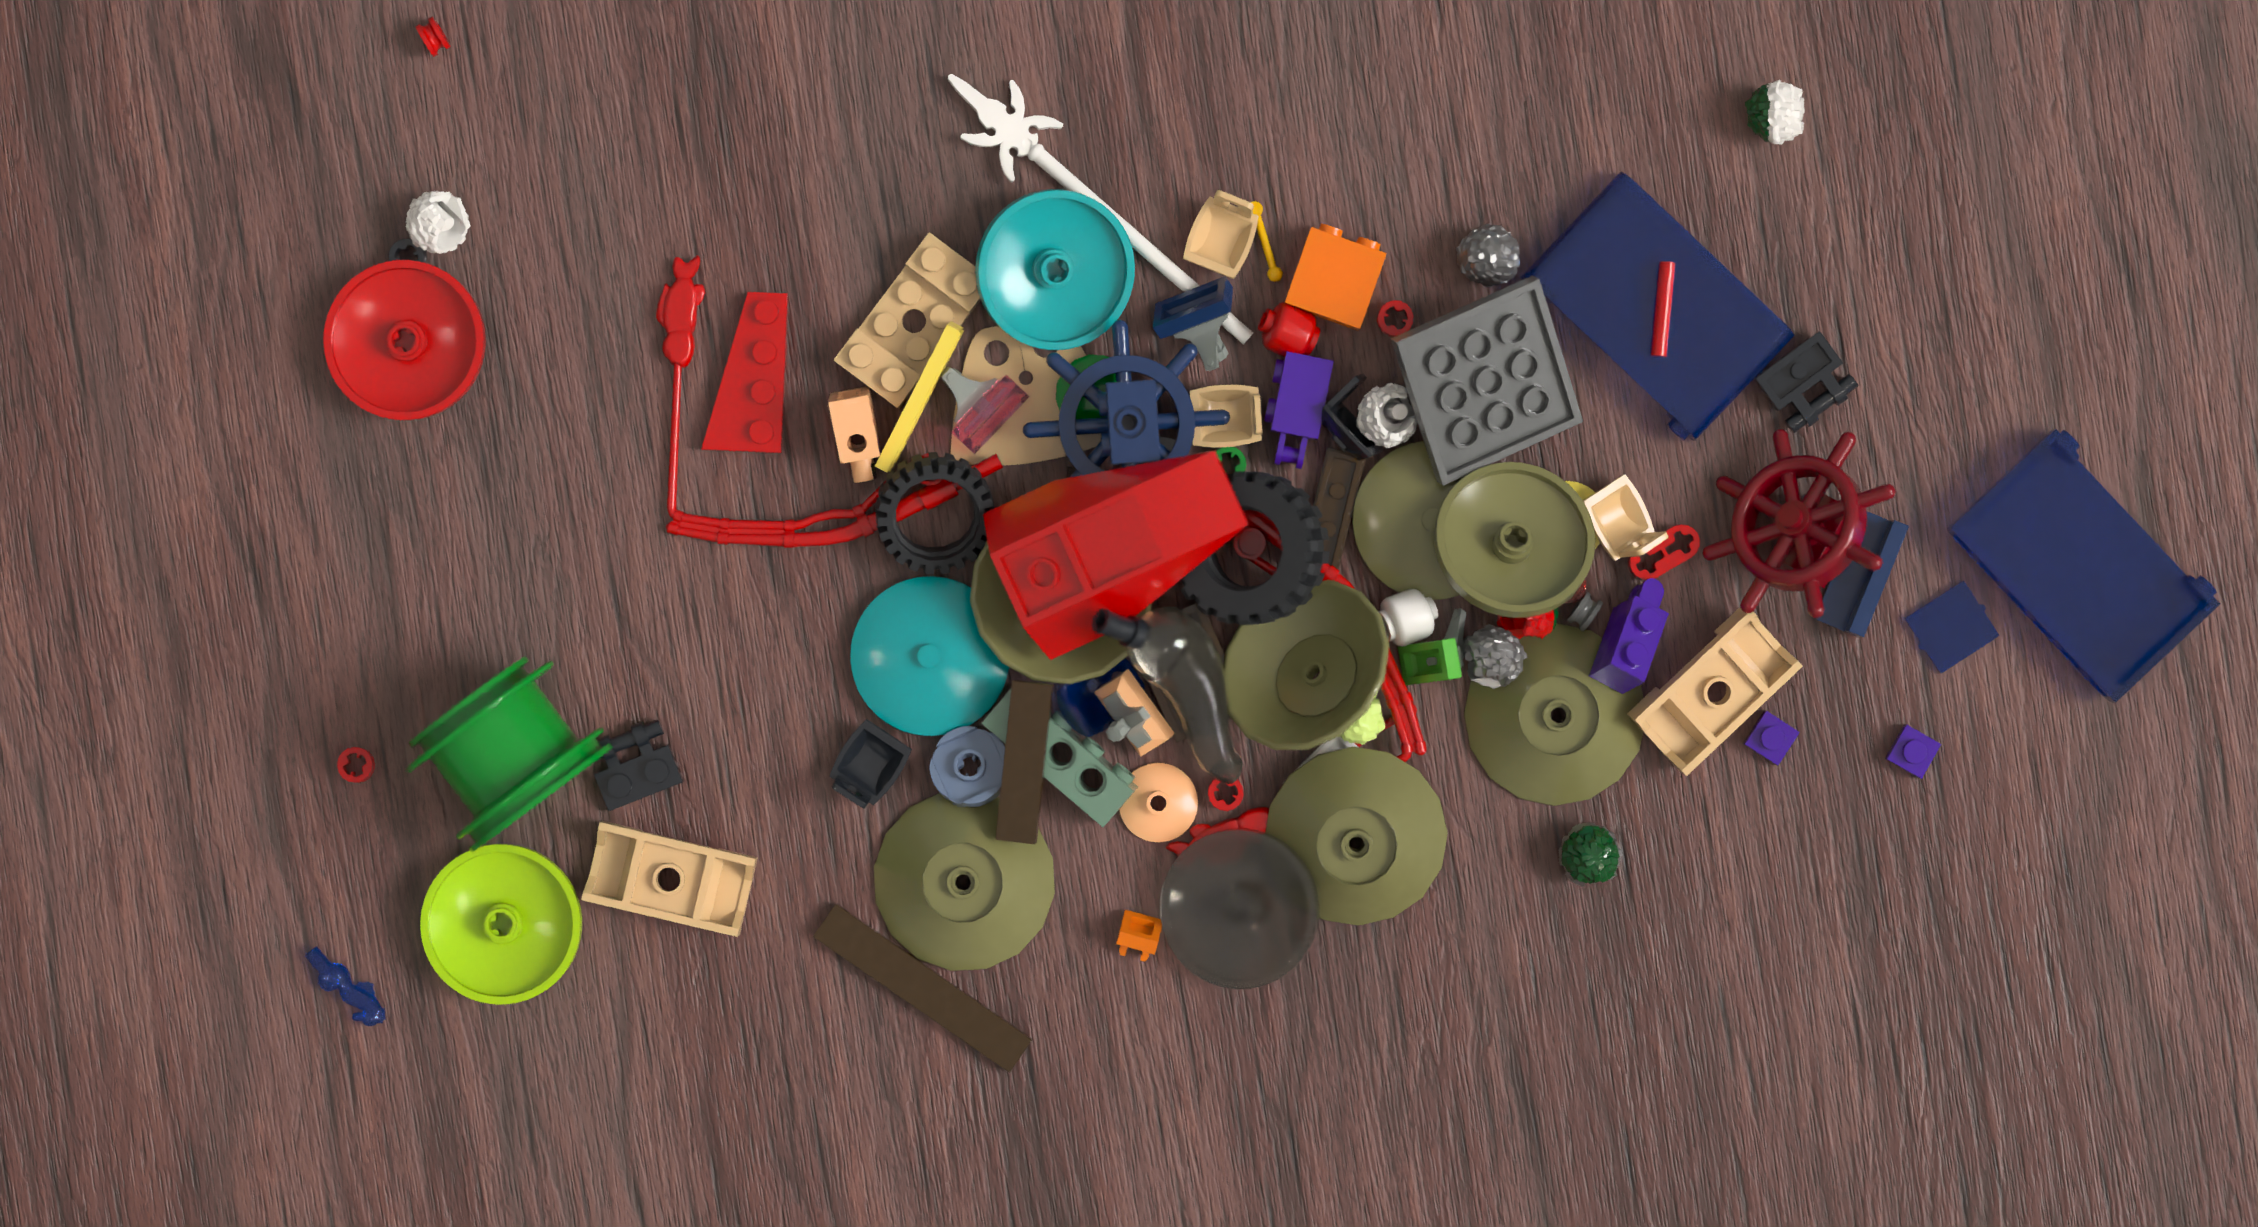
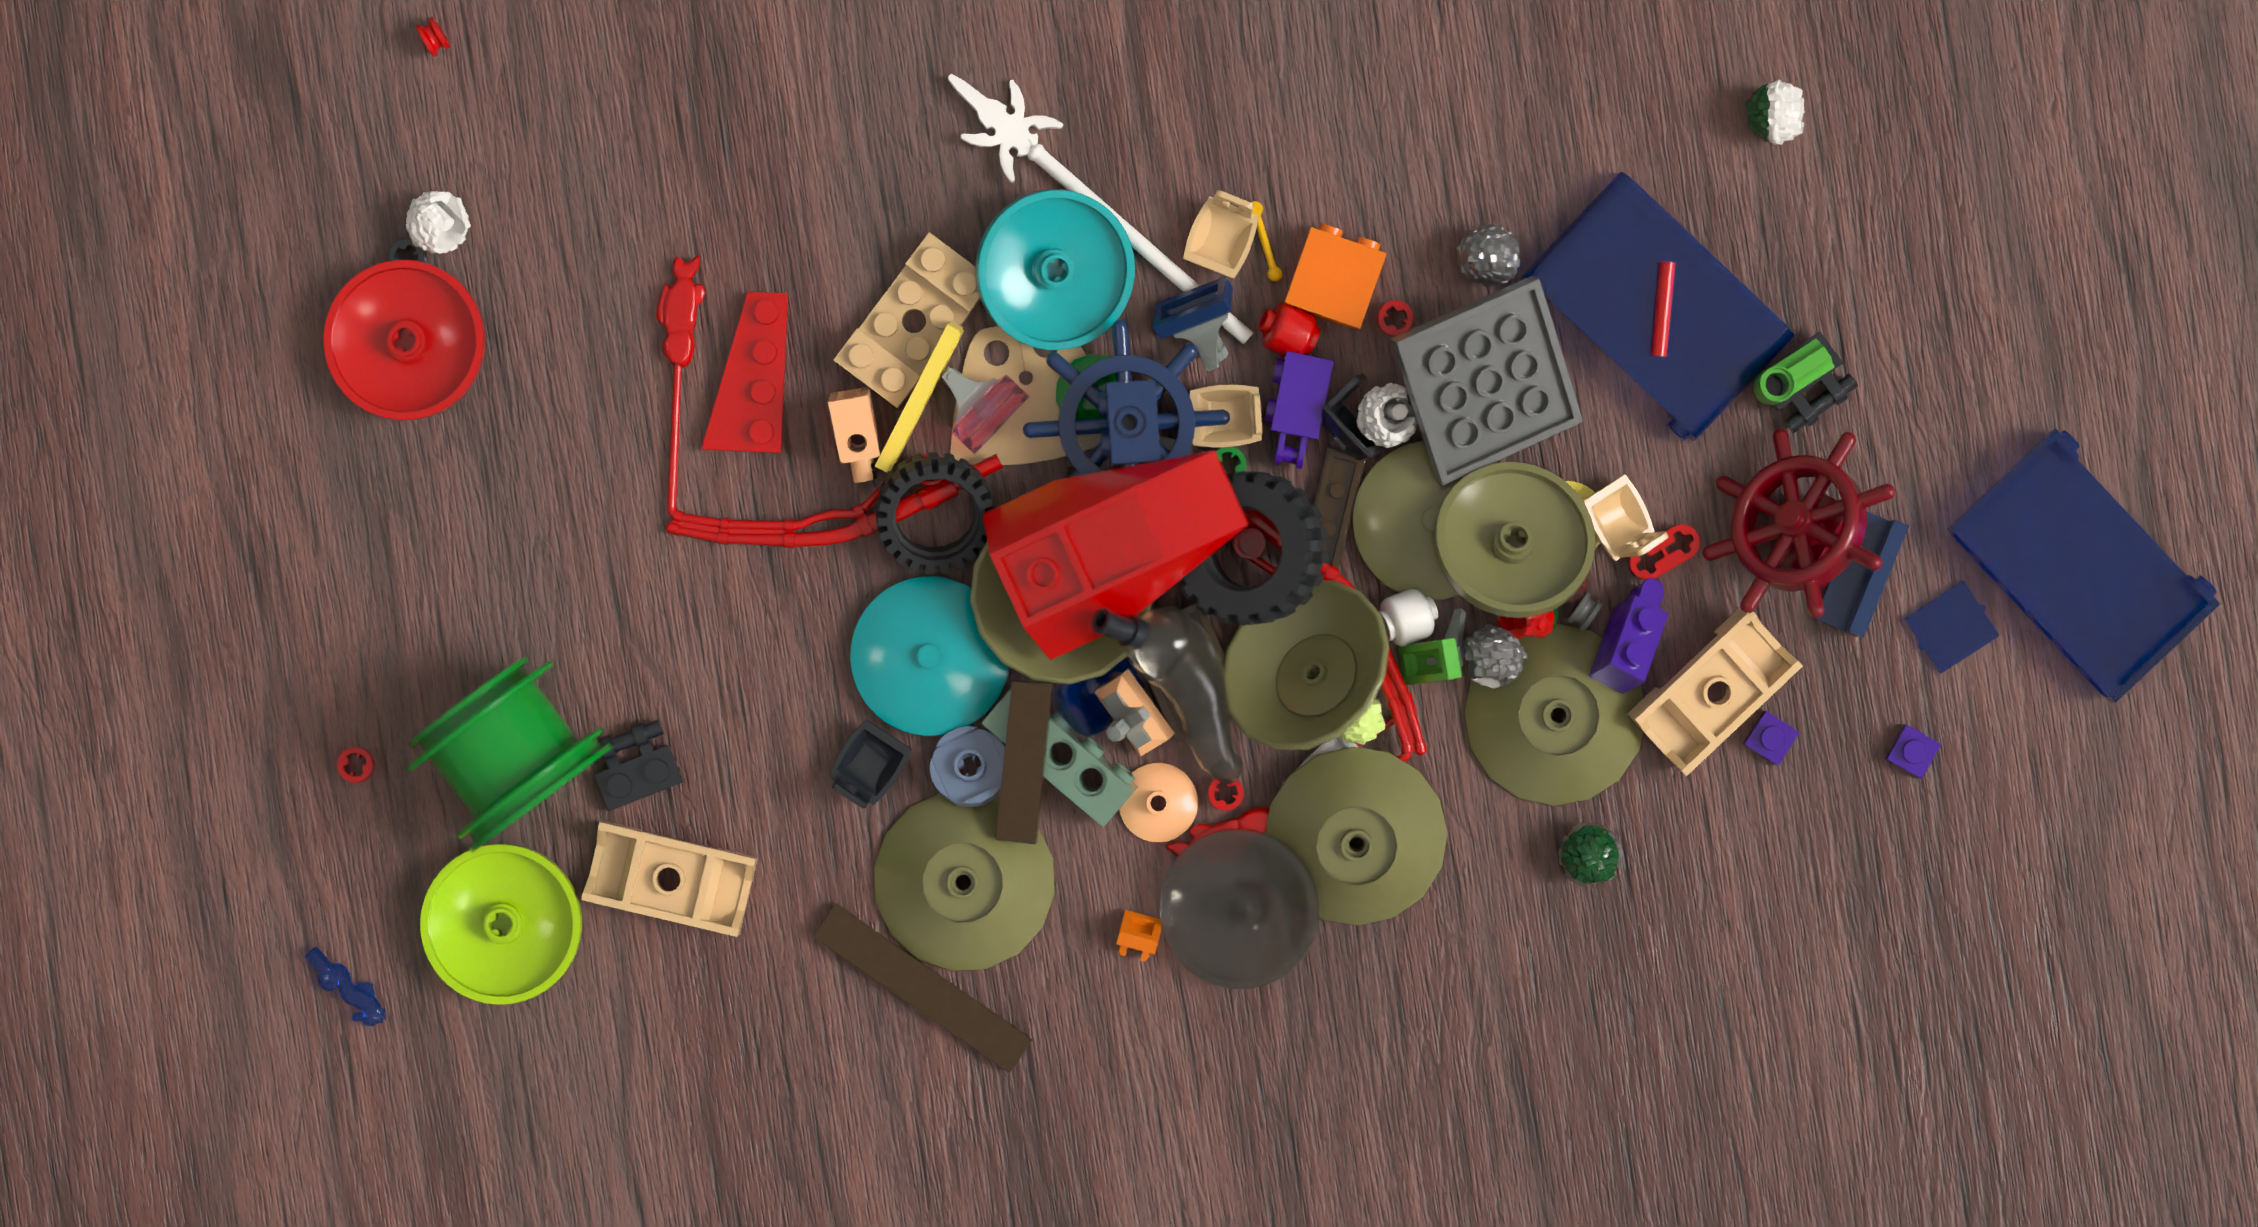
(1795, 372): none -> bright green piece

